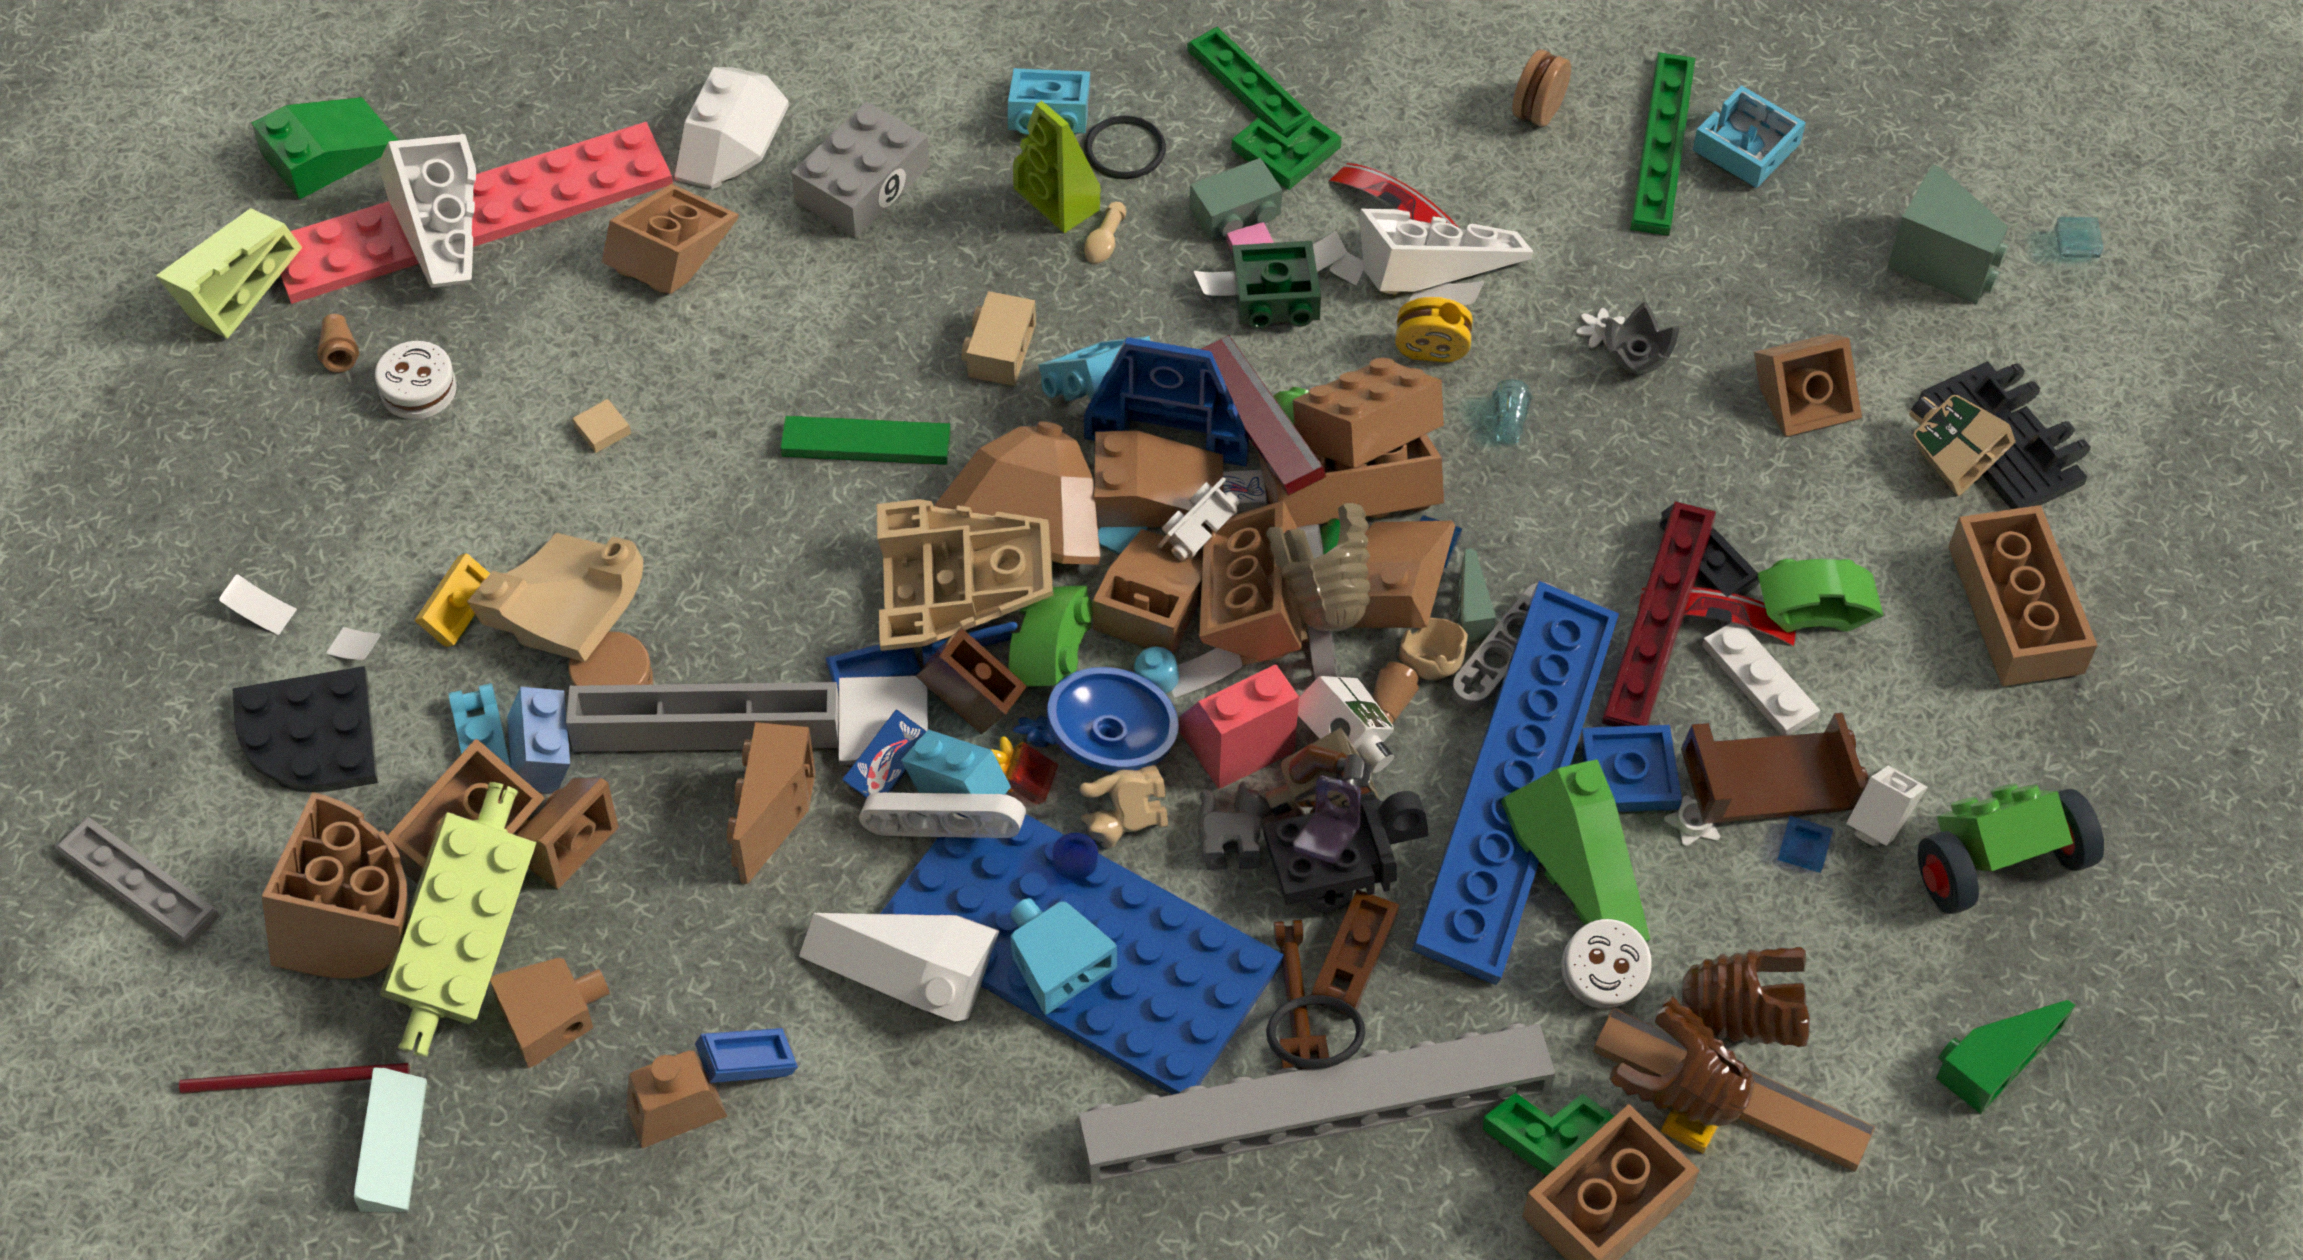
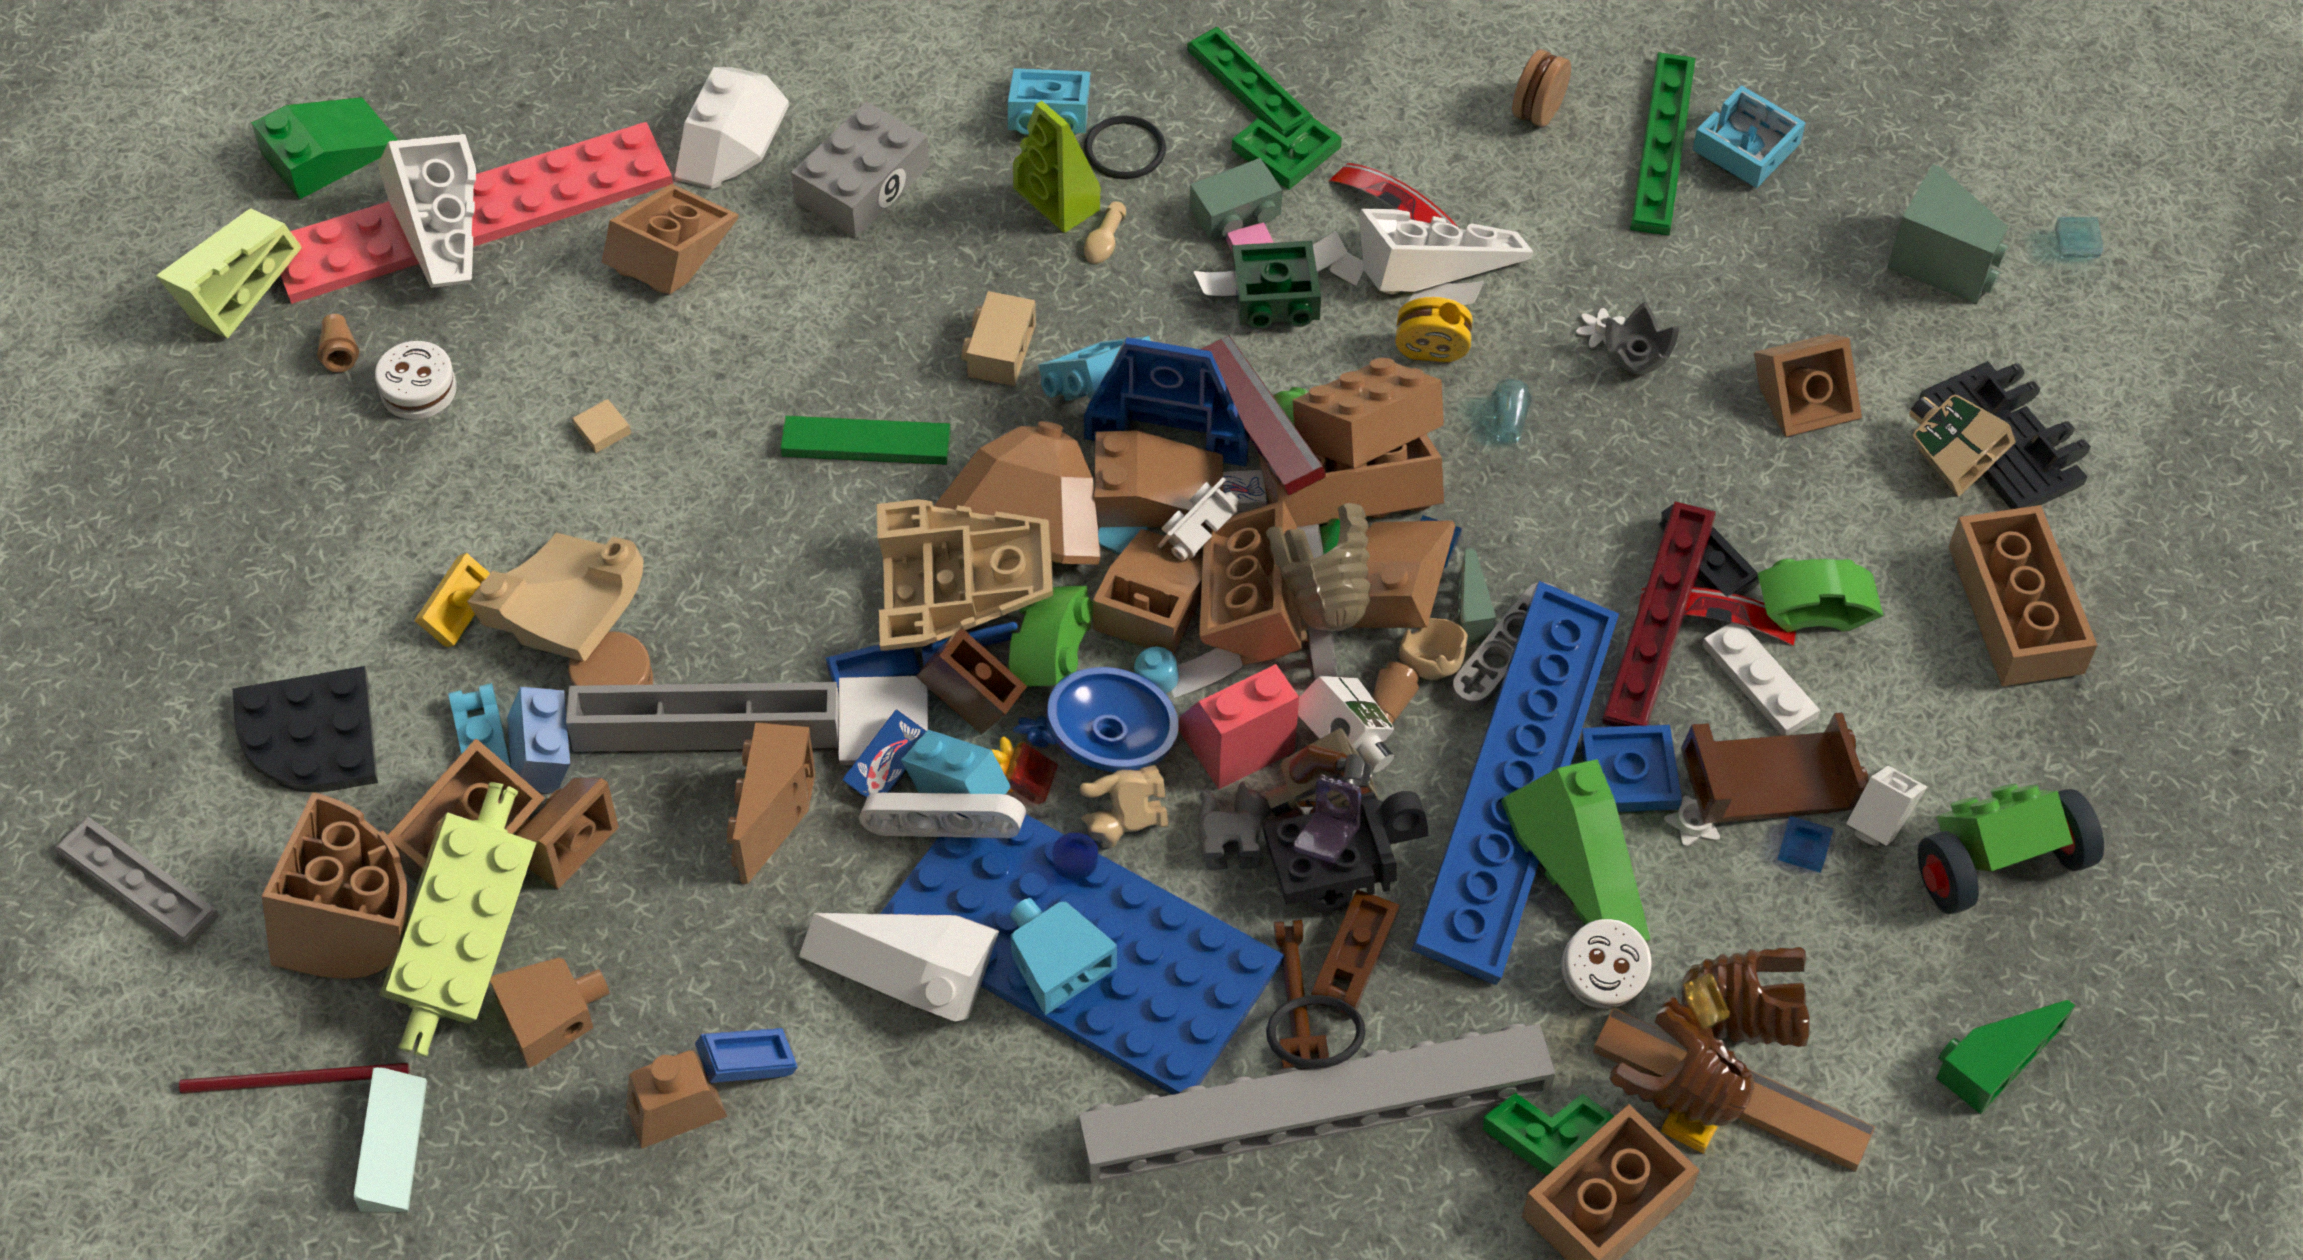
(275, 614): white sticker -> none
(1706, 1000): none -> clear yellow tile

